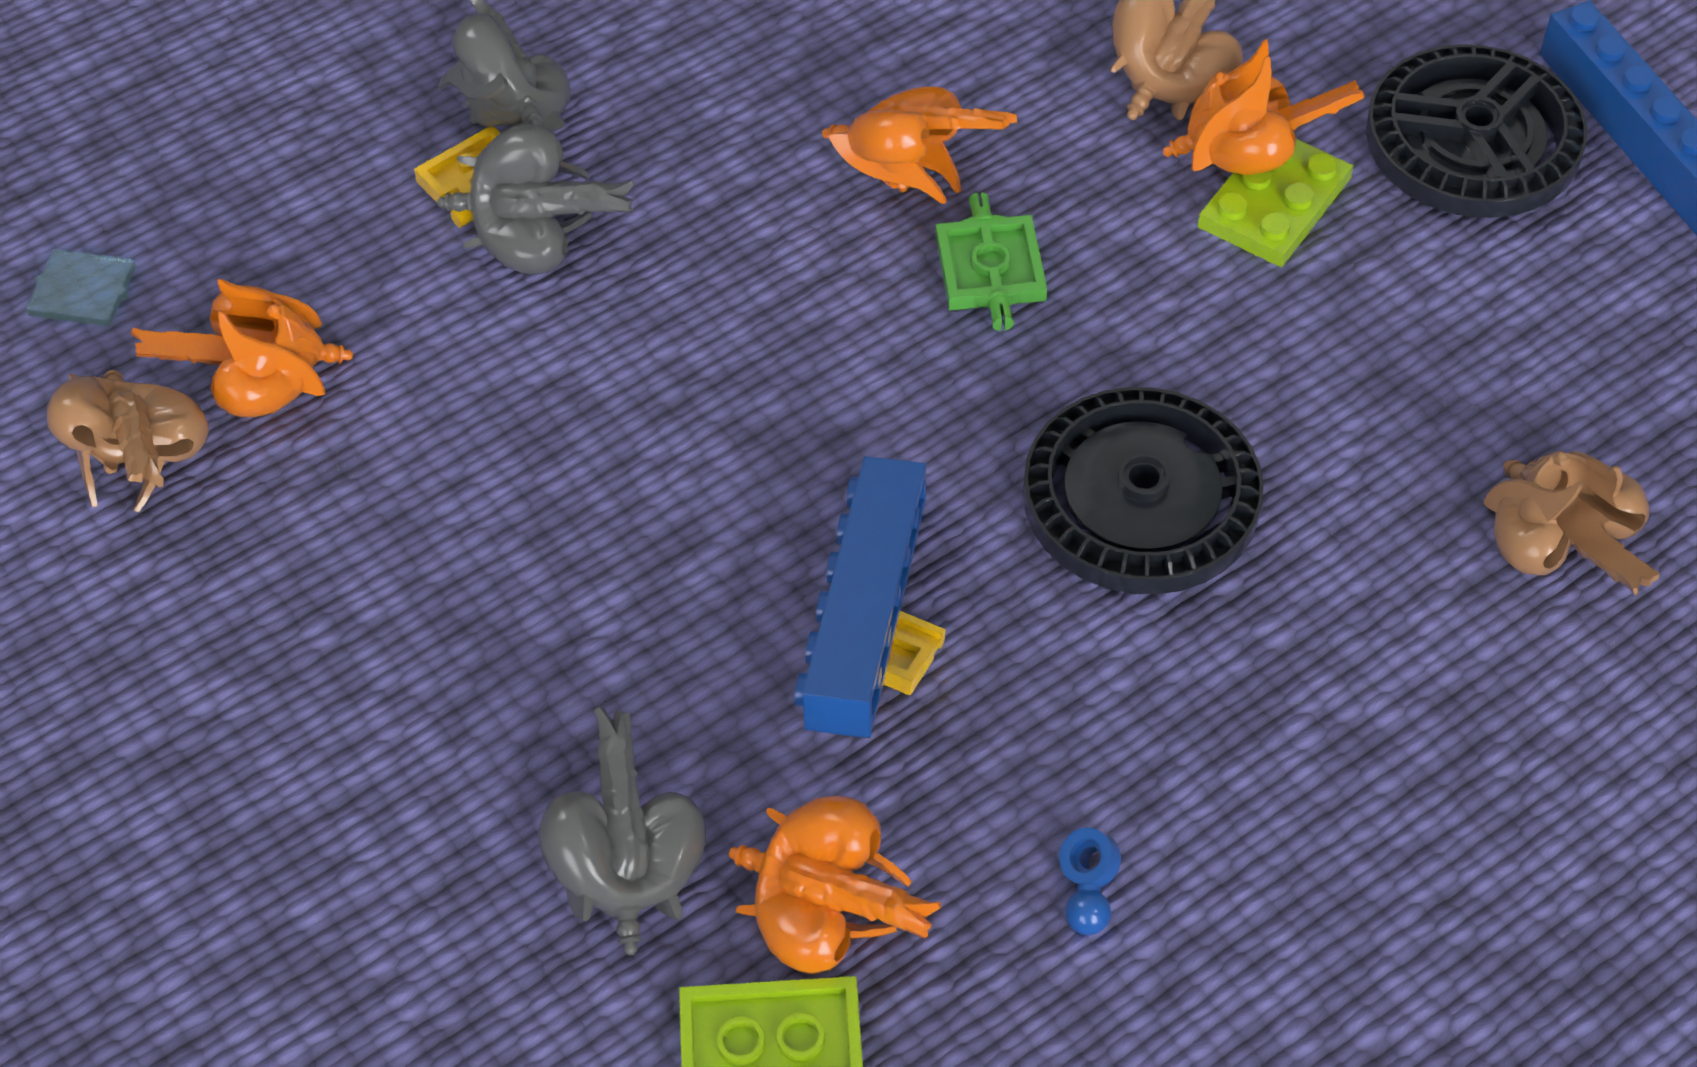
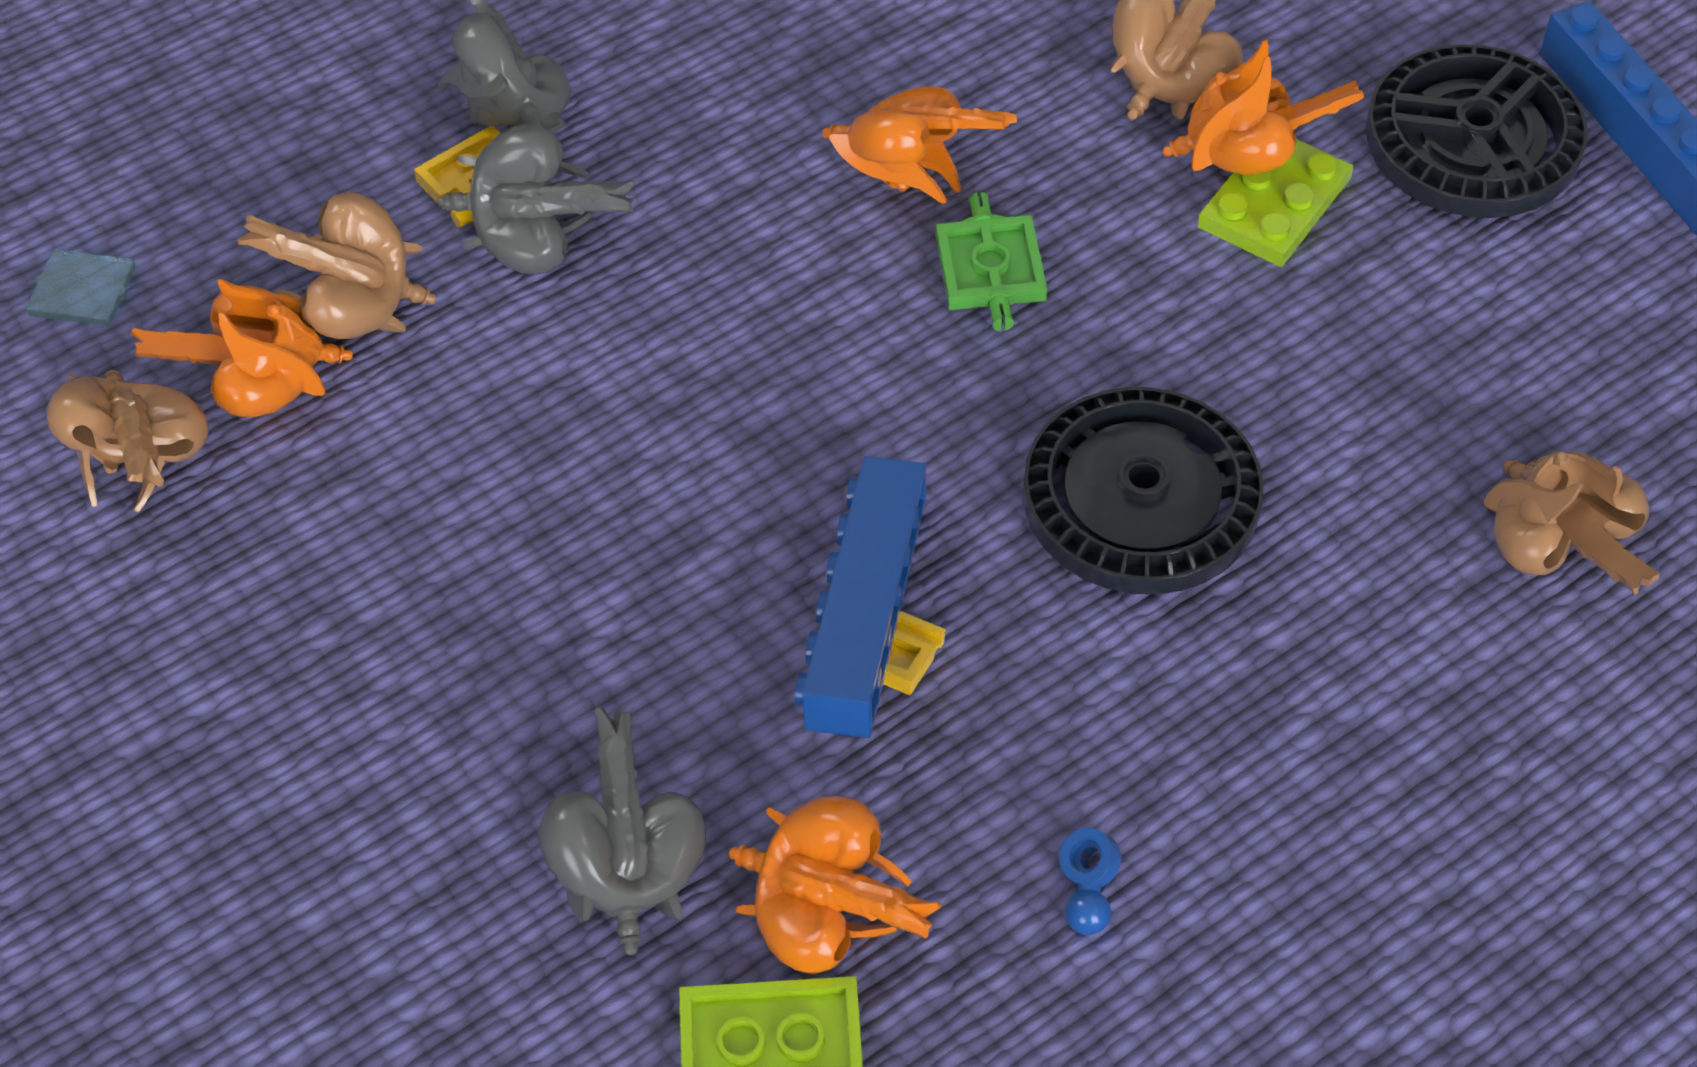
(358, 263): none -> medium nougat hair

